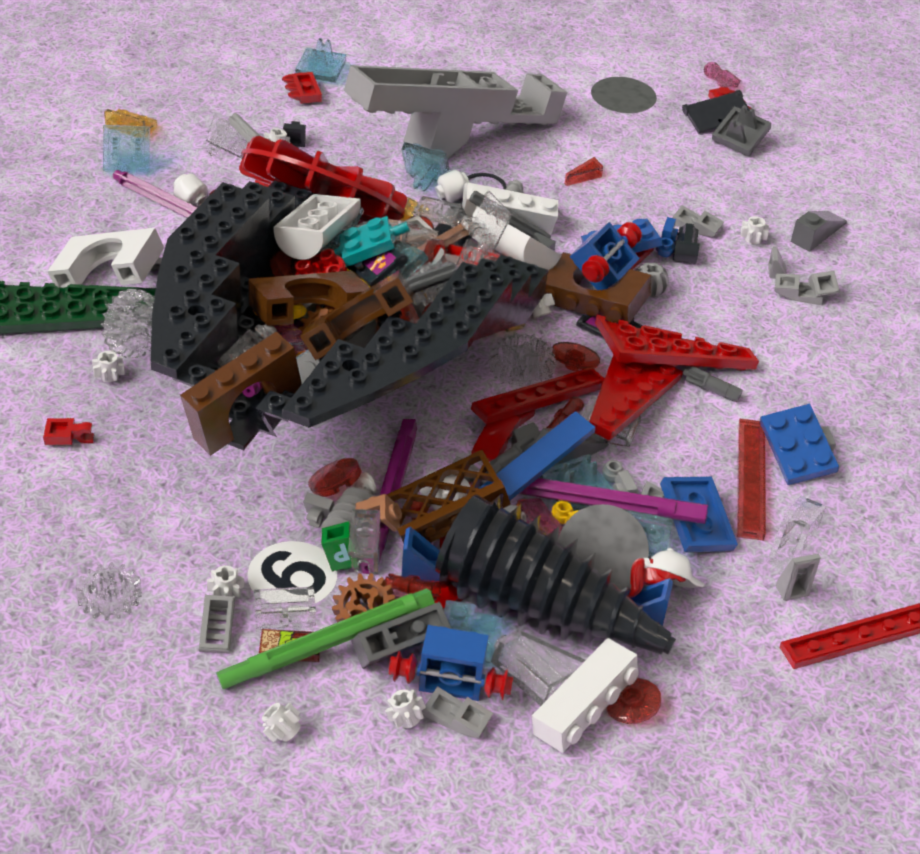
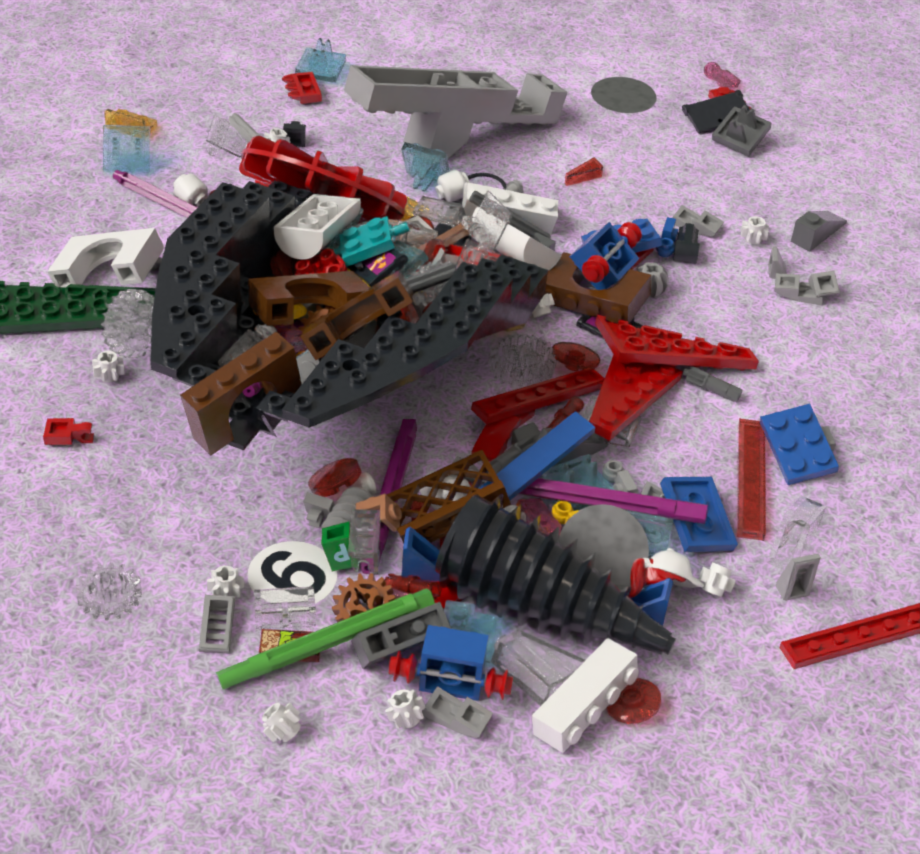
(717, 579): none -> white gear

